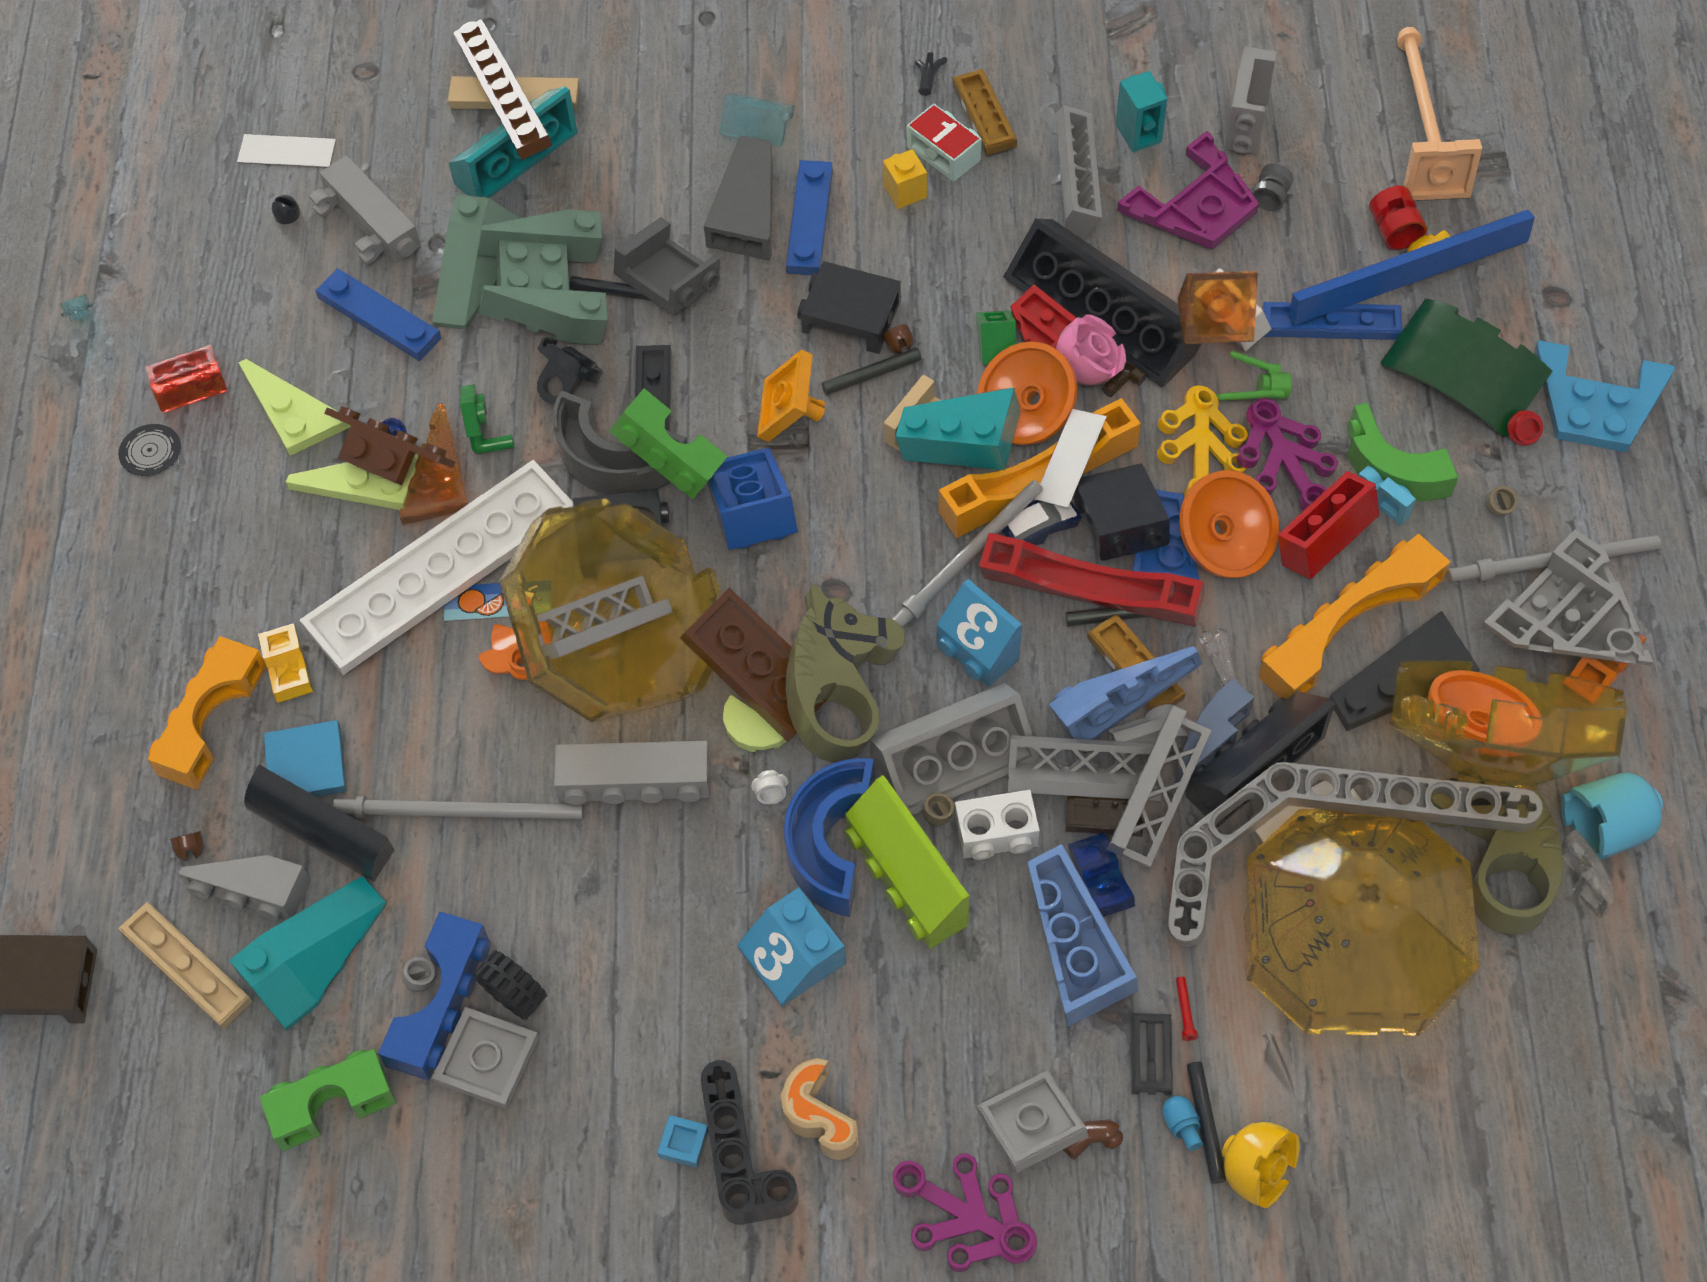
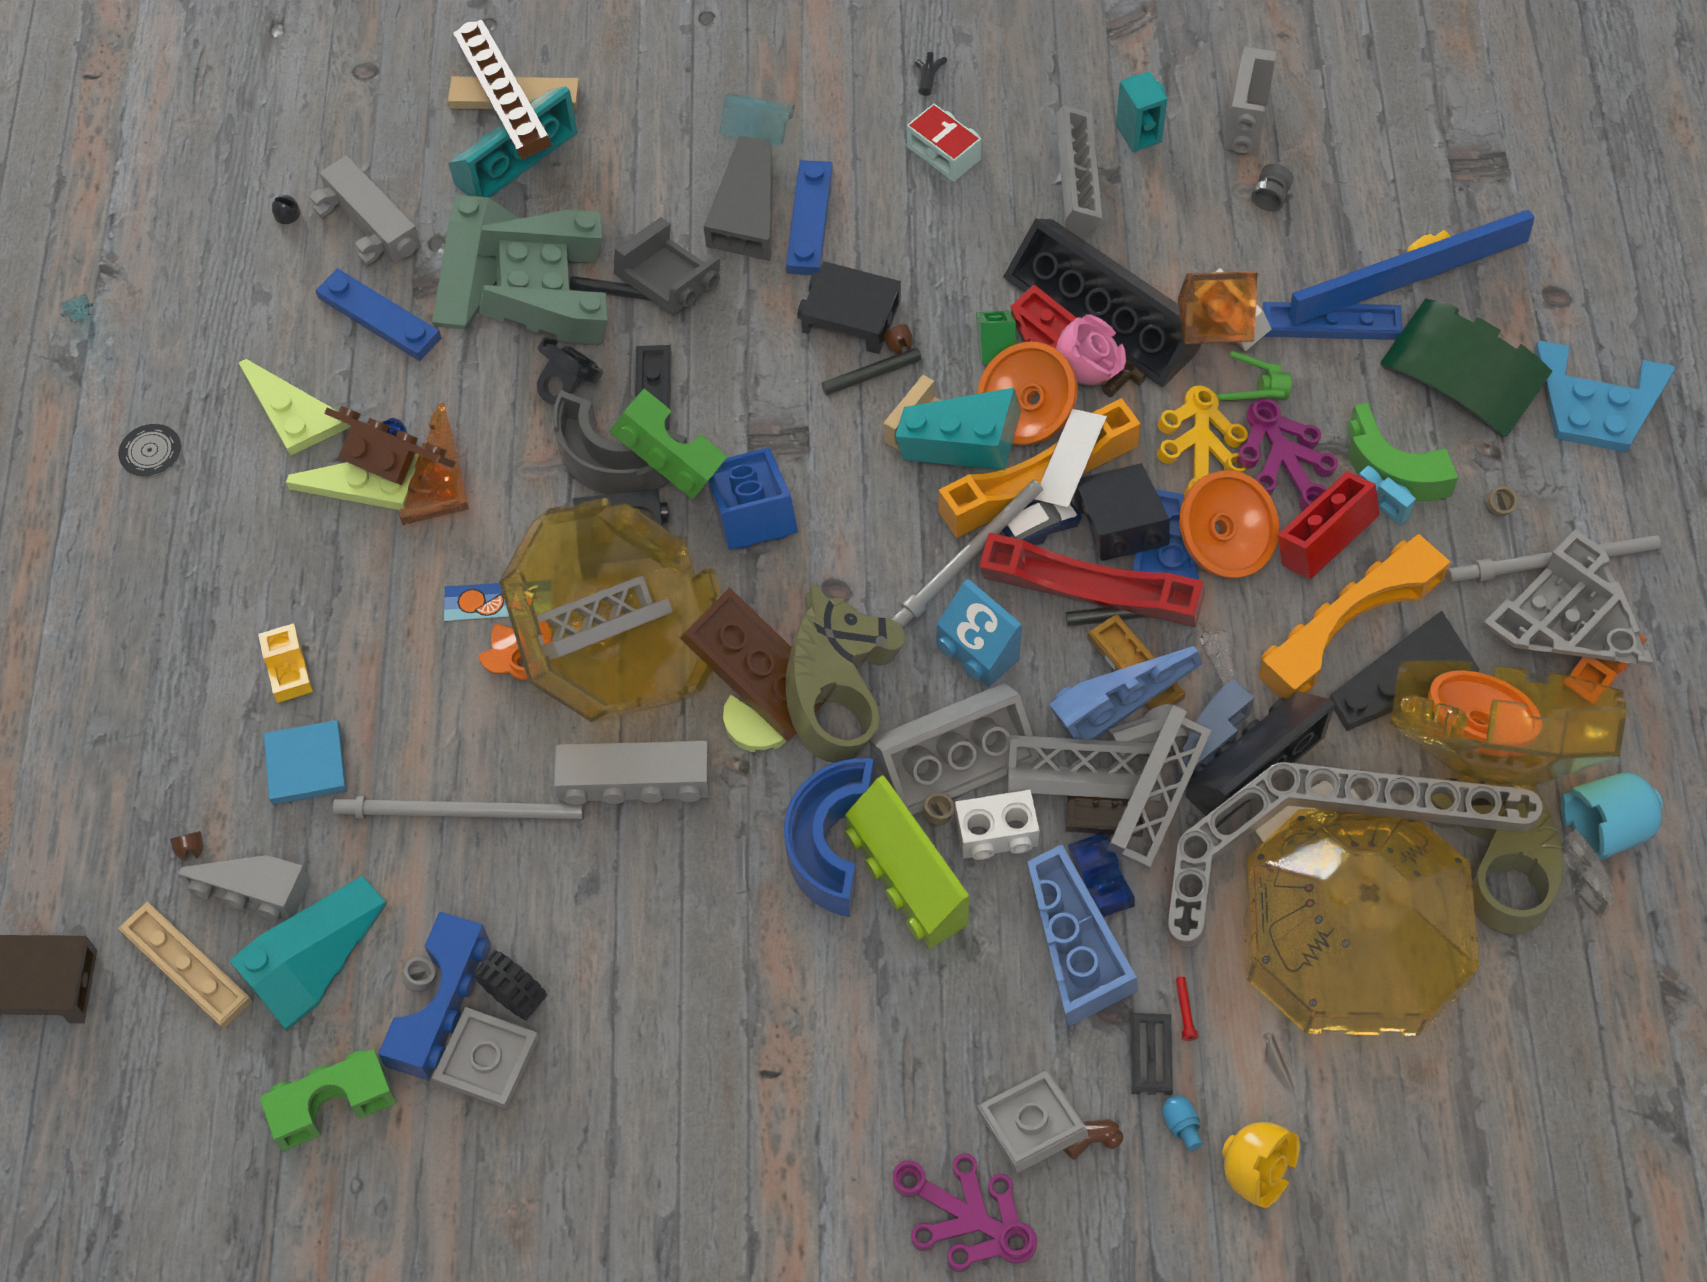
(186, 378): clear red bracket -> none
(227, 673): light orange arch -> none
(286, 150): white sticker -> none
(317, 823): black brick -> none
(432, 569): white plate -> none
(474, 414): green plate -> none
(683, 1141): dark azure plate -> none
(735, 1141): black beam -> none
(770, 787): white plate -> none
(787, 397): light orange tile -> none
(792, 947): dark azure slope -> none
(814, 1118): tan animal -> none
(905, 178): yellow brick -> none
(984, 112): pearl gold plate -> none
(1203, 210): magenta wing -> none
(1208, 1127): black bar -> none
(1397, 217): red wheel -> none
(1435, 166): light nougat tile -> none
(1525, 427): red plate -> none

